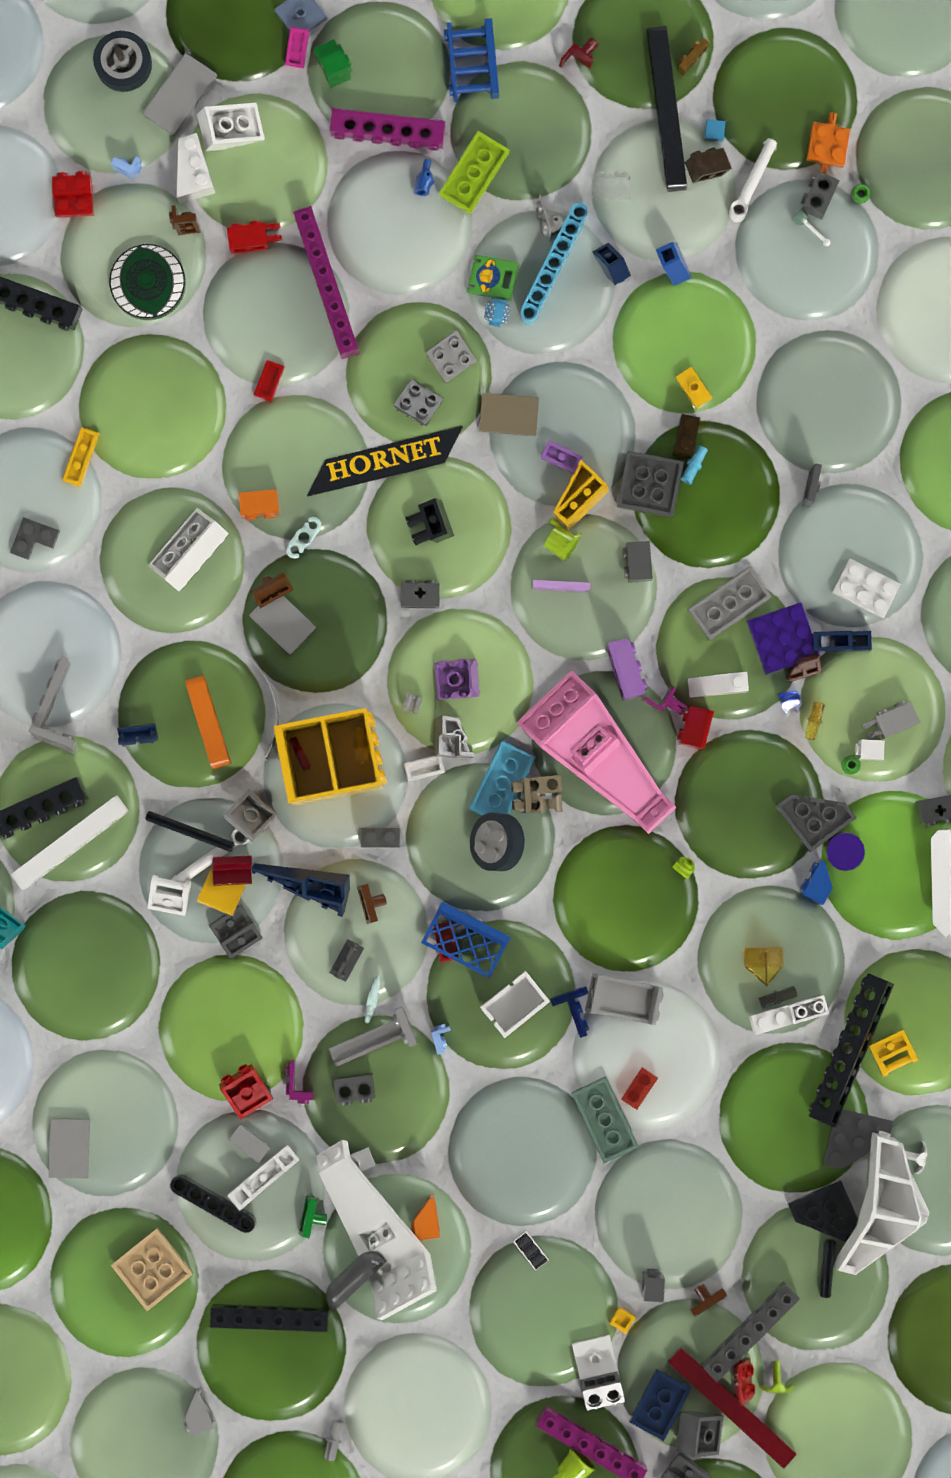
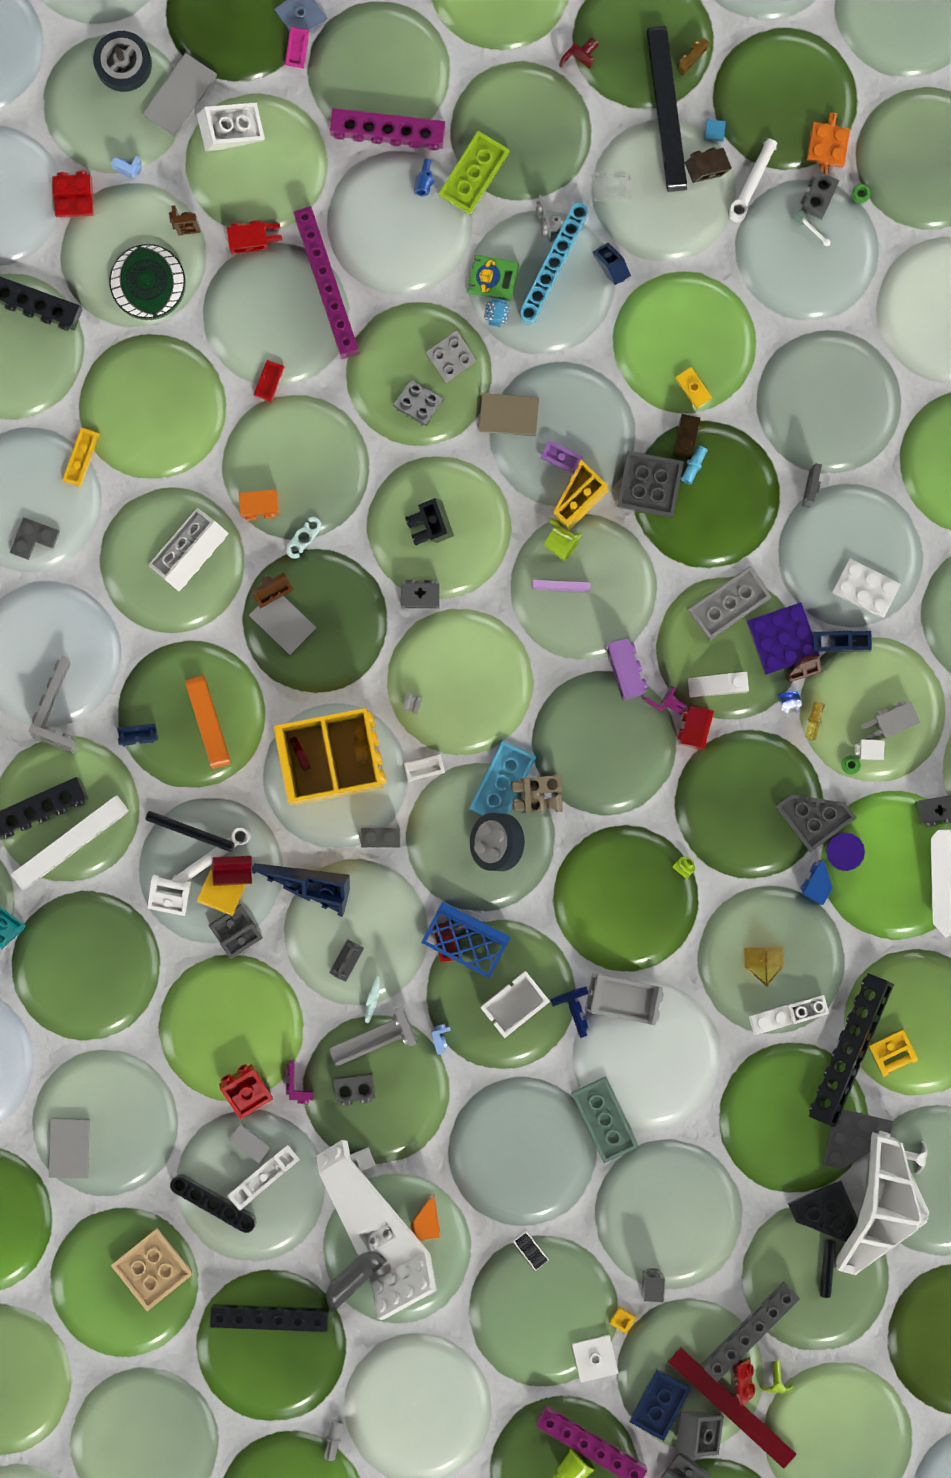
(192, 171): white wedge -> none
(199, 1415): light grey slope -> none
(250, 815): light grey plate -> none
(277, 717): sticker -> none
(310, 1217): green tile -> none
(333, 63): green brick -> none
(370, 903): reddish brown tile -> none
(385, 461): black sticker -> none
(450, 738): light grey slope -> none
(457, 679): medium lavender slope -> none
(487, 49): blue fence -> none
(571, 723): bright pink wing -> none
(602, 1387): dark grey brick -> none
(638, 561): dark grey brick -> none
(639, 1088): clear red plate -> none
(673, 263): blue slope -> none
(707, 1299): reddish brown tile -> none
(777, 997): clear smoke axle -> none

